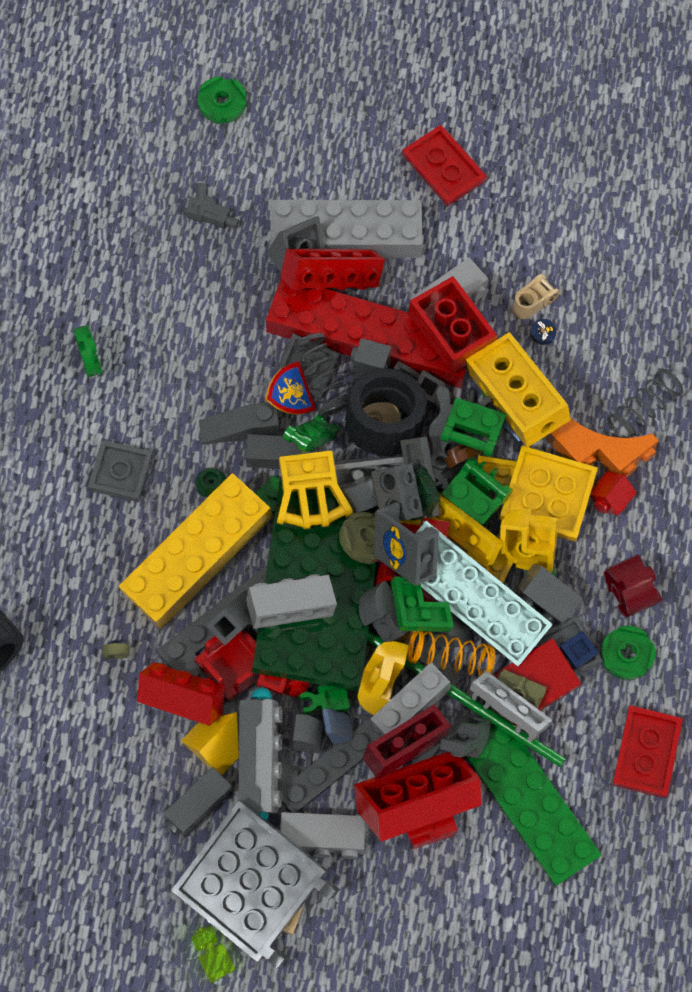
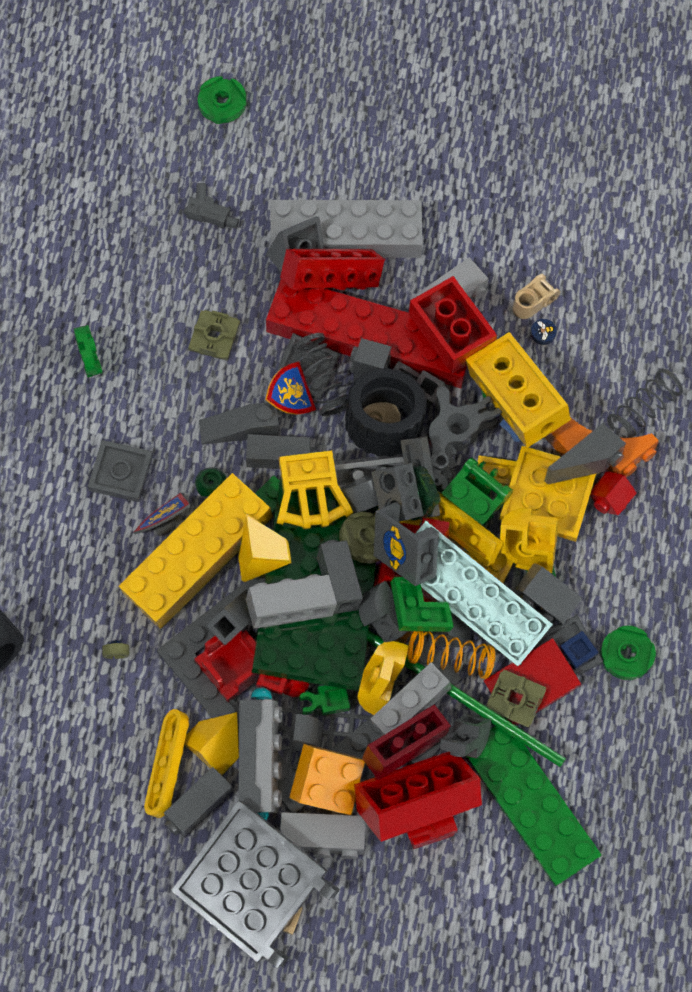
(165, 517): none -> shield
(166, 763): none -> yellow plate
(181, 693): red brick -> none
(216, 347): none -> olive piece
(216, 960): clear neon green plate -> none
(261, 550): none -> yellow slope
(311, 433): green plate -> none
(326, 779): none -> light orange brick
(336, 561): none -> dark grey brick
(337, 726): sand blue slope -> none
(444, 165): red plate -> none
(459, 455): reddish brown plate -> none
(476, 420): green plate -> none
(510, 705): light grey plate -> none
(590, 456): none -> dark grey slope
(632, 585): dark red brick -> none
(647, 751): red plate -> none

